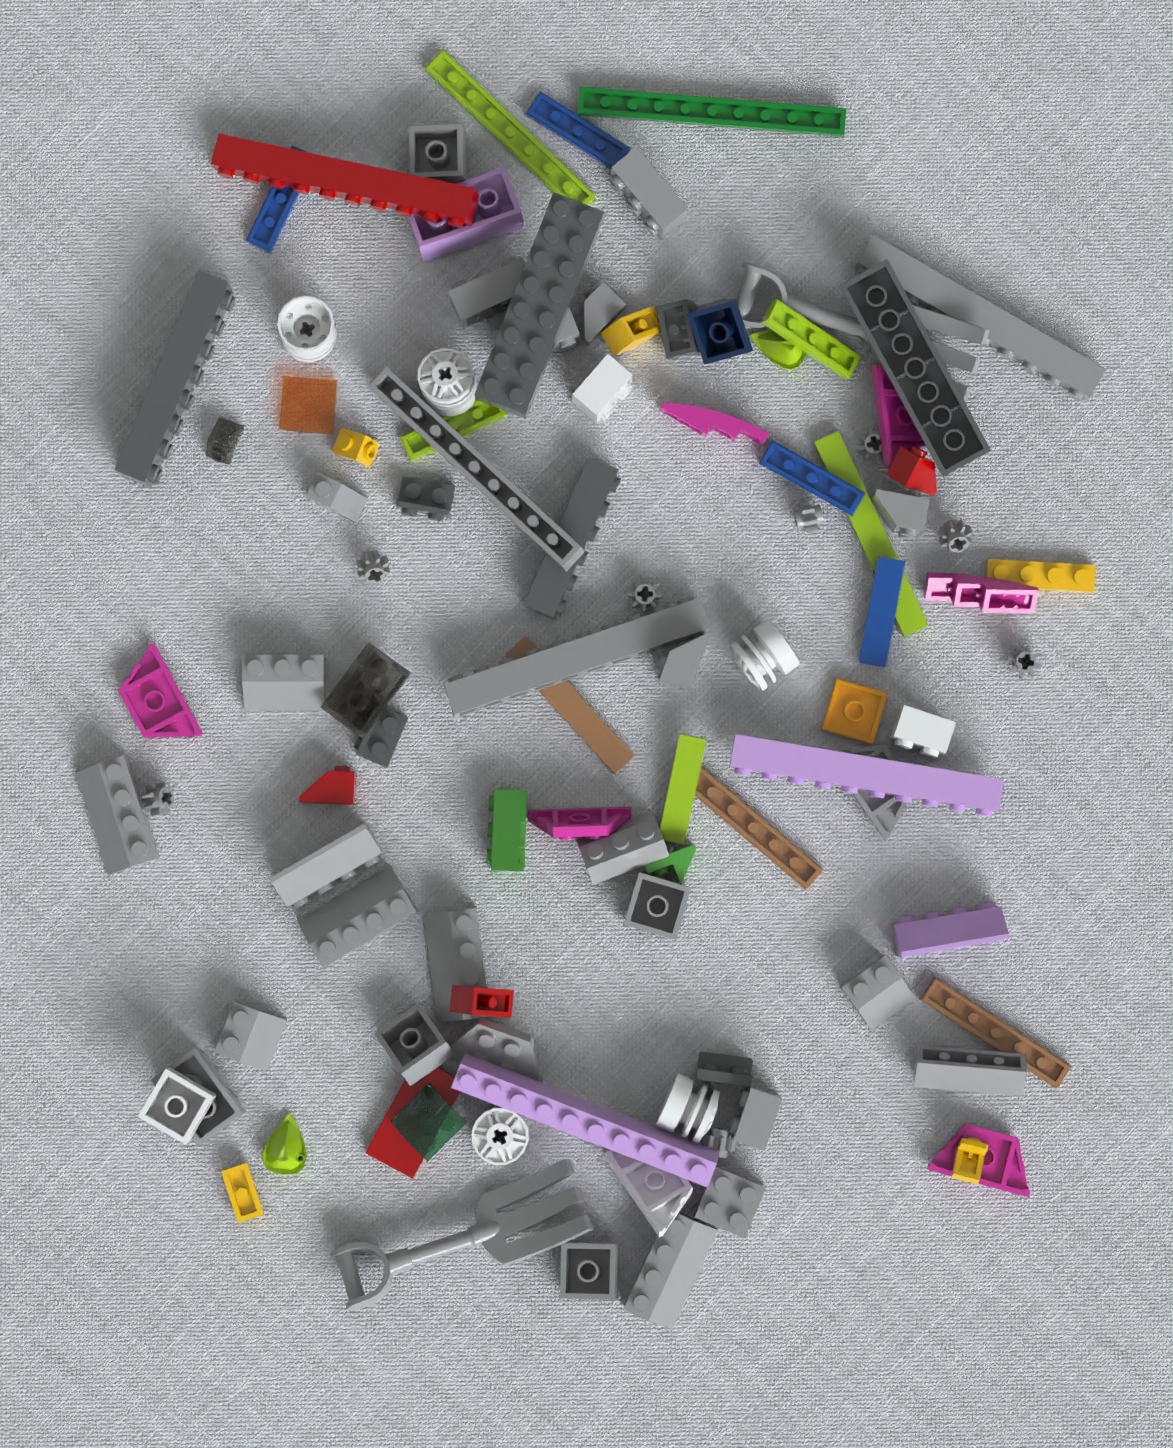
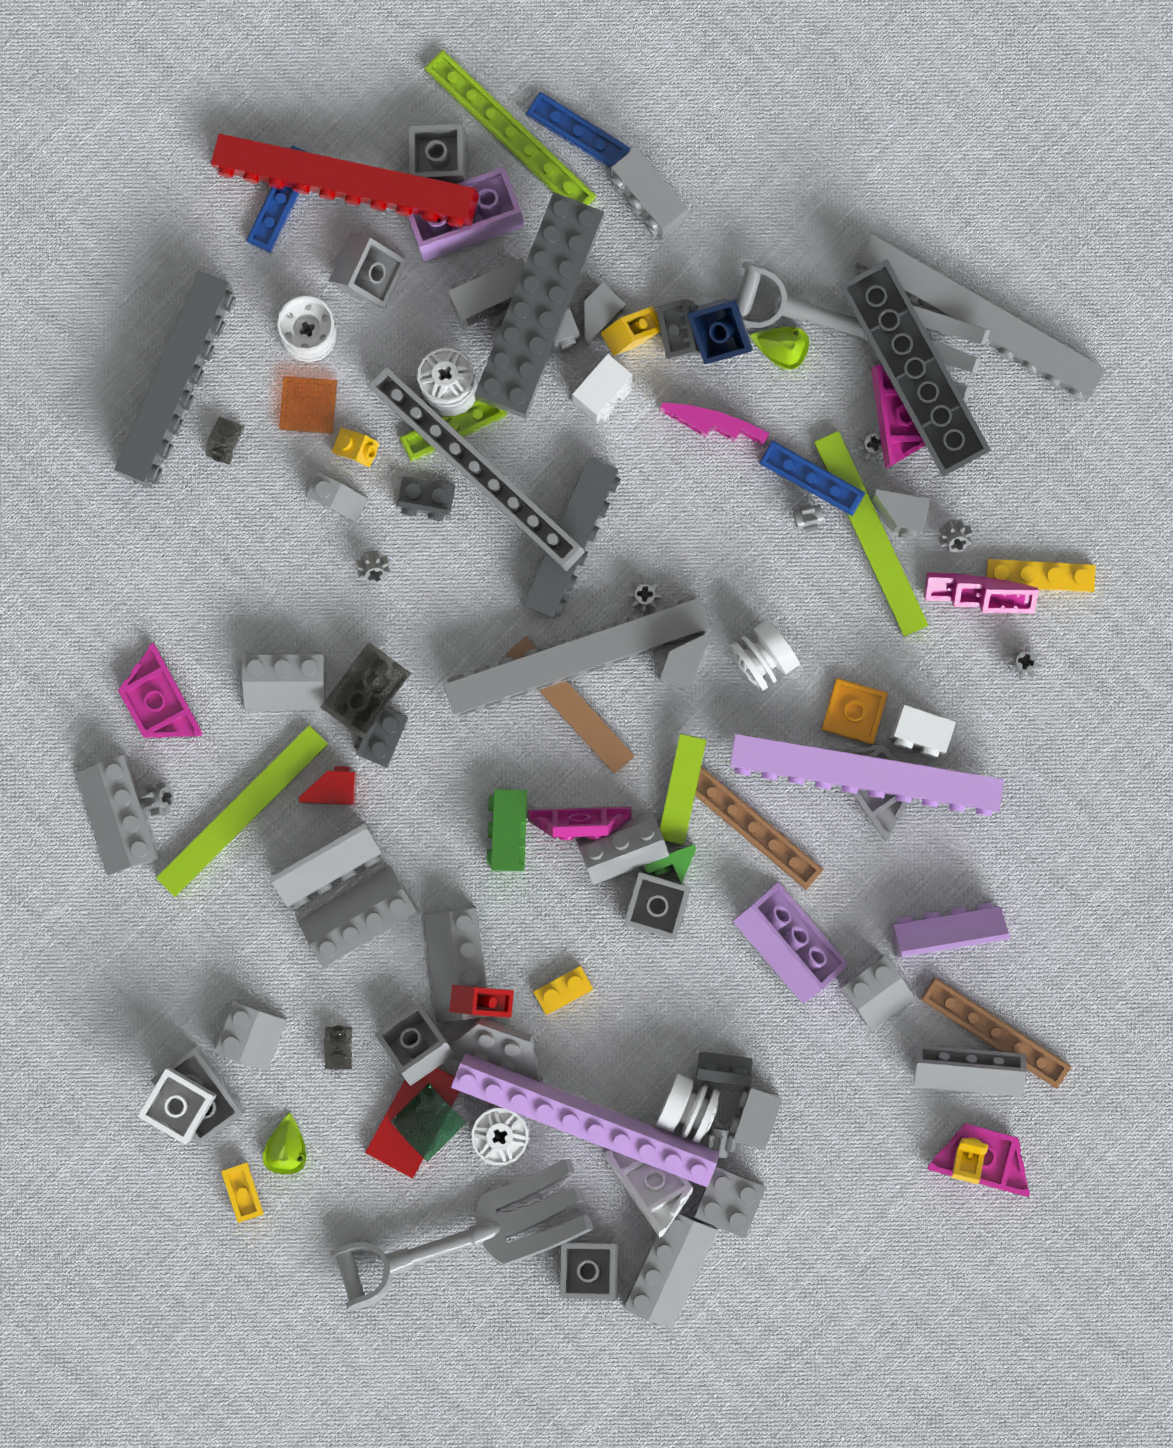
(242, 811): none -> lime tile
(338, 1047): none -> clear smoke bracket
(367, 269): none -> light grey slope
(563, 990): none -> yellow plate
(712, 111): green plate -> none
(790, 943): none -> lavender slope
(811, 339): lime tile -> none
(882, 612): blue tile -> none
(914, 470): red slope -> none

